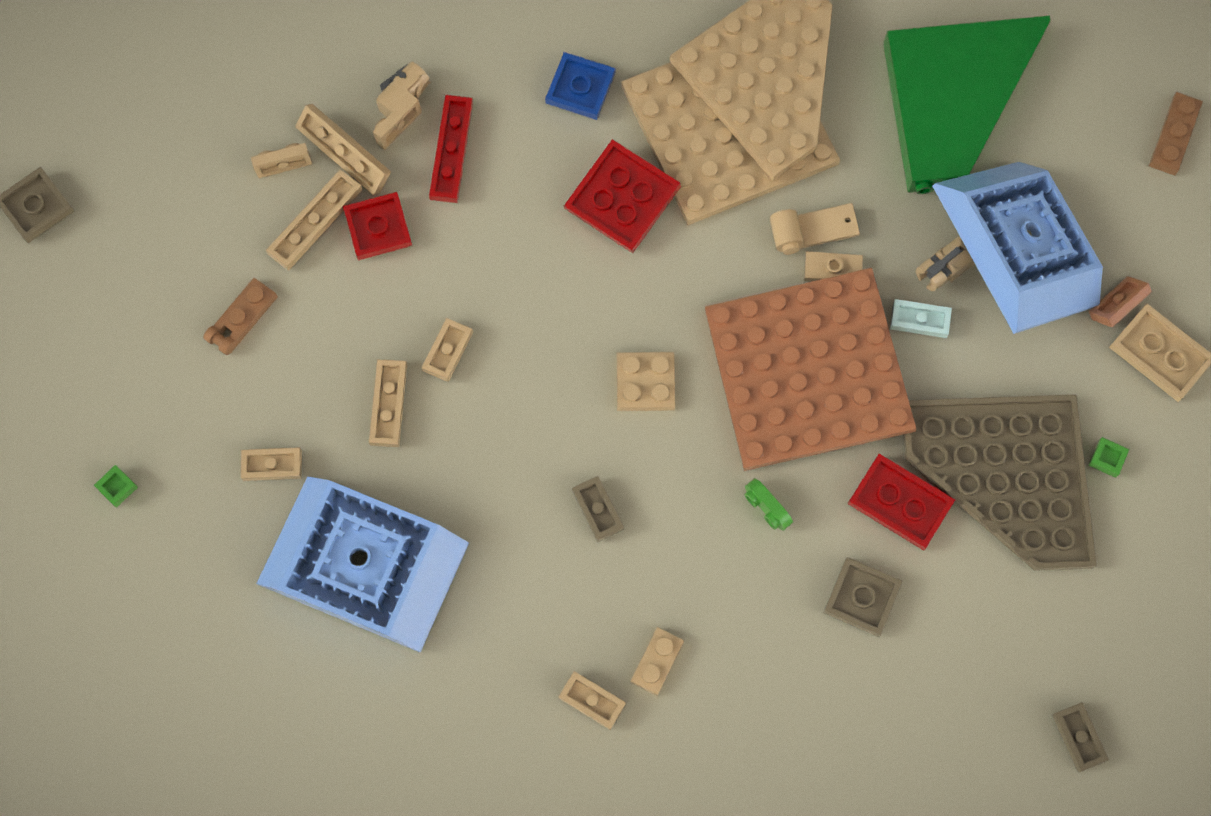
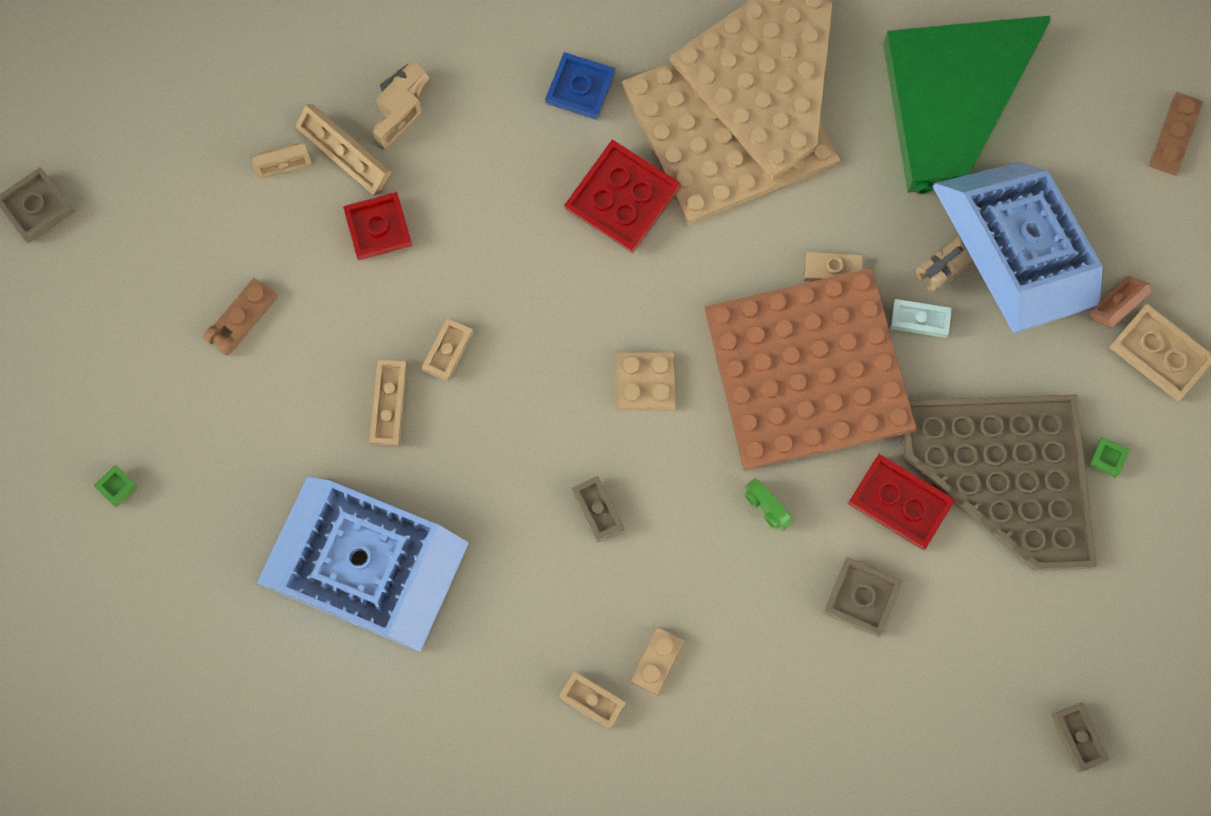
(271, 464): tan plate -> none
(314, 220): tan plate -> none
(451, 149): red plate -> none
(814, 228): tan door -> none

